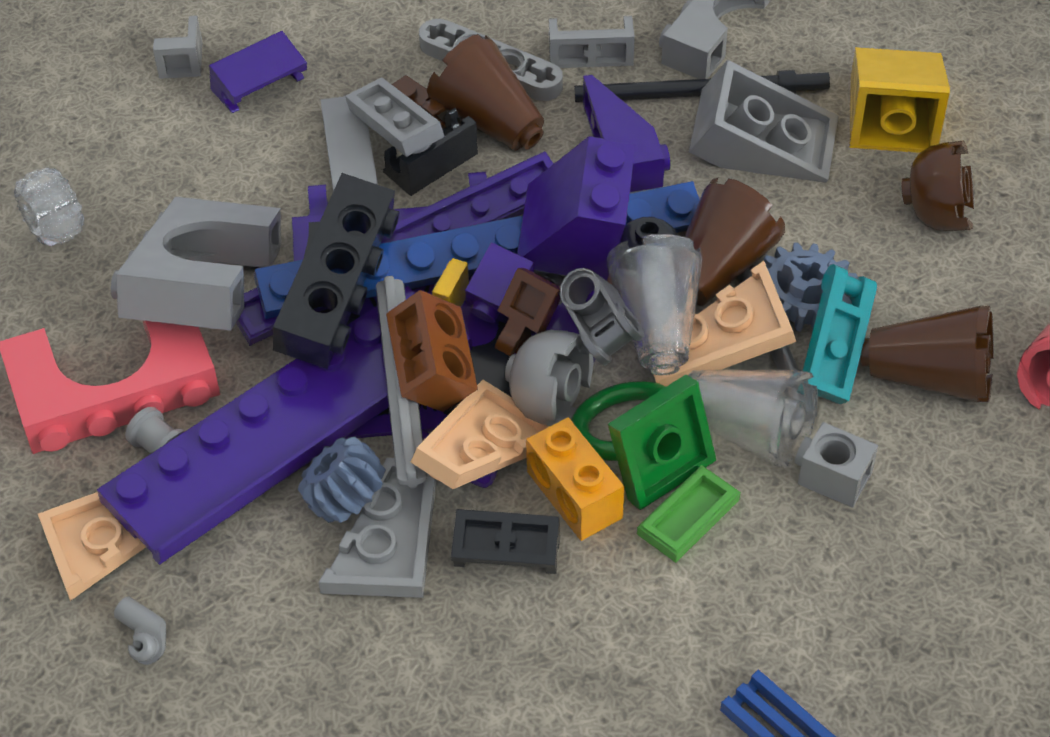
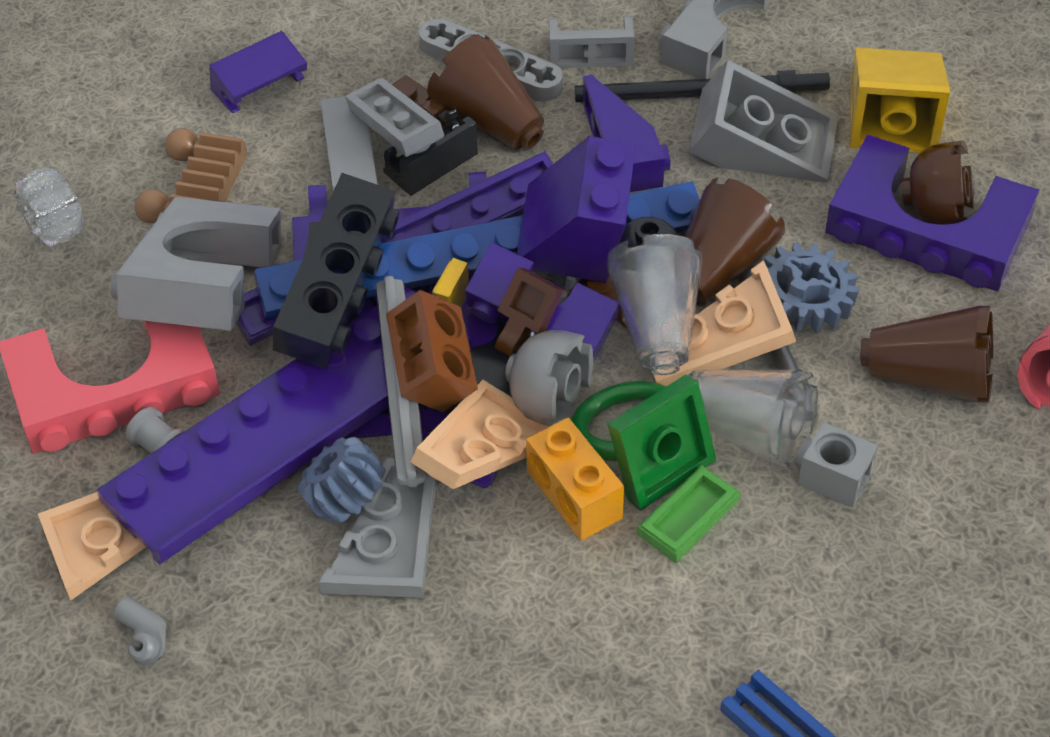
(180, 55): light grey panel -> none
(210, 173): none -> medium nougat gear
(506, 539): black hinge -> none
(604, 320): flat silver piece -> none
(839, 333): teal plate -> none
(969, 250): none -> dark purple arch

